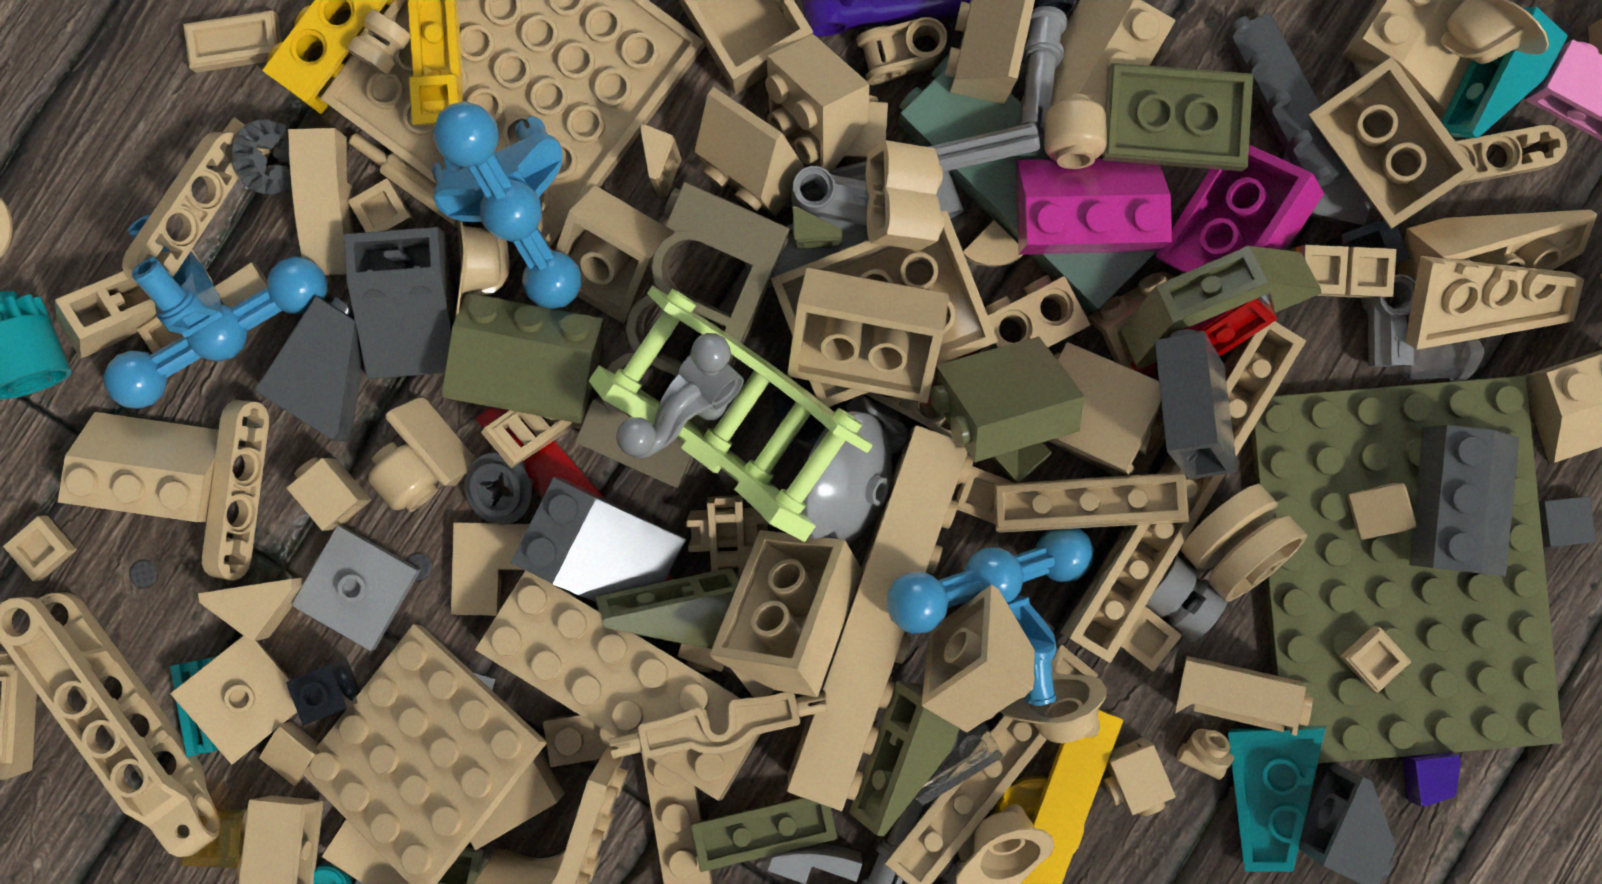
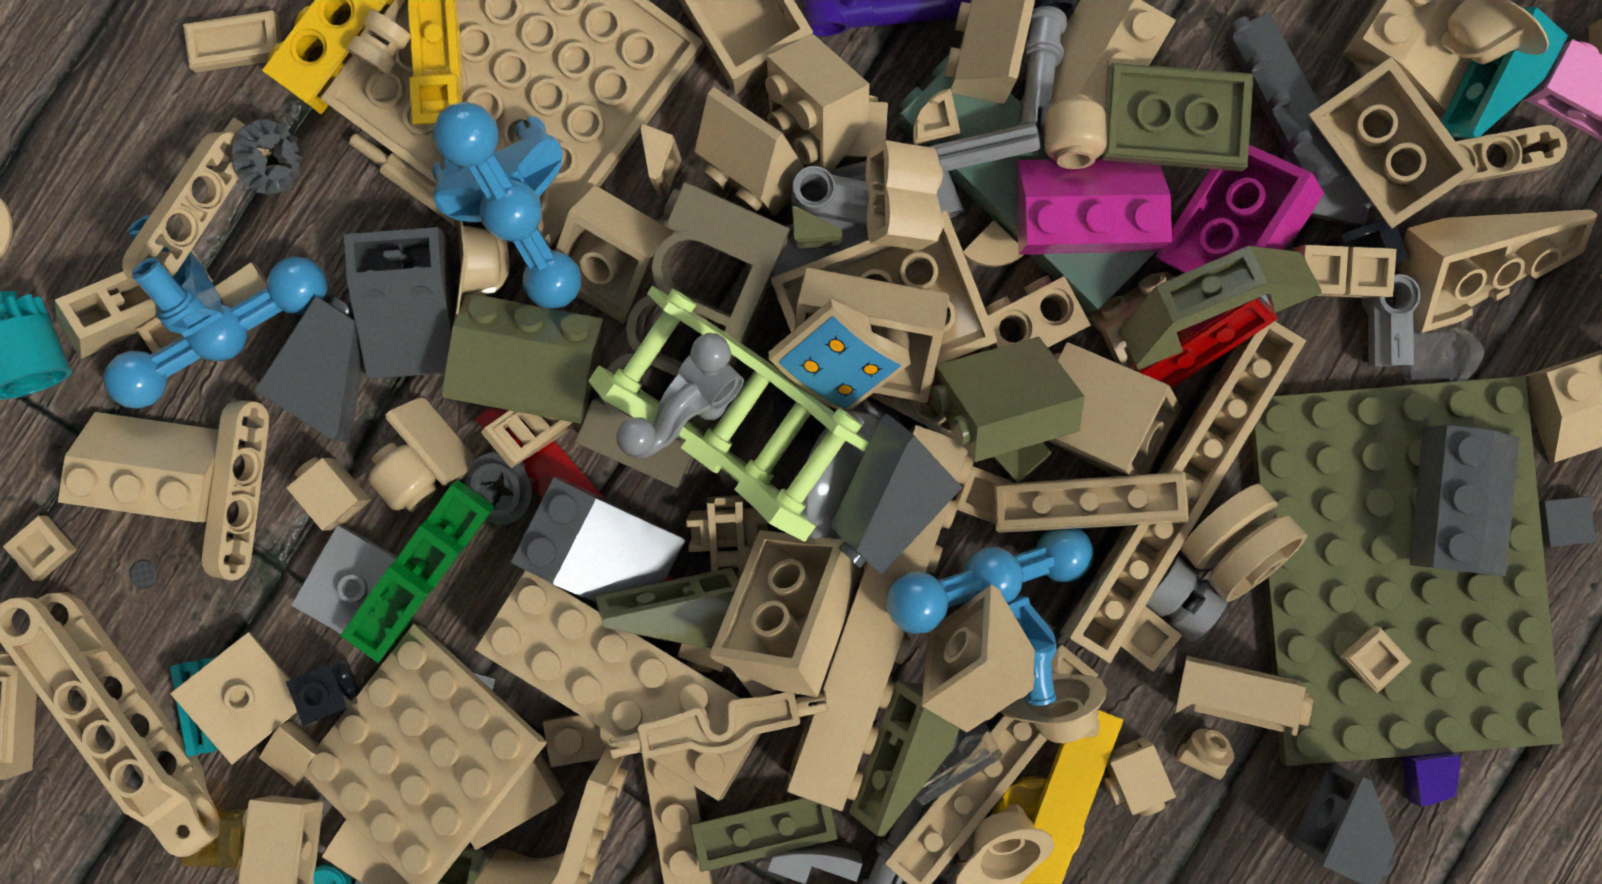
(254, 608): tan slope -> none
(321, 196): tan slope -> none
(381, 208): tan tile -> none
(417, 571): none -> green slope
(477, 563): tan tile -> none
(839, 356): none -> slope
(891, 497): none -> dark grey slope
(898, 50): tan piece -> none
(936, 120): none -> tan tile
(1195, 405): dark grey brick -> none
(1273, 792): teal wing -> none
(1381, 510): tan slope -> none
(1482, 300): tan wing -> none

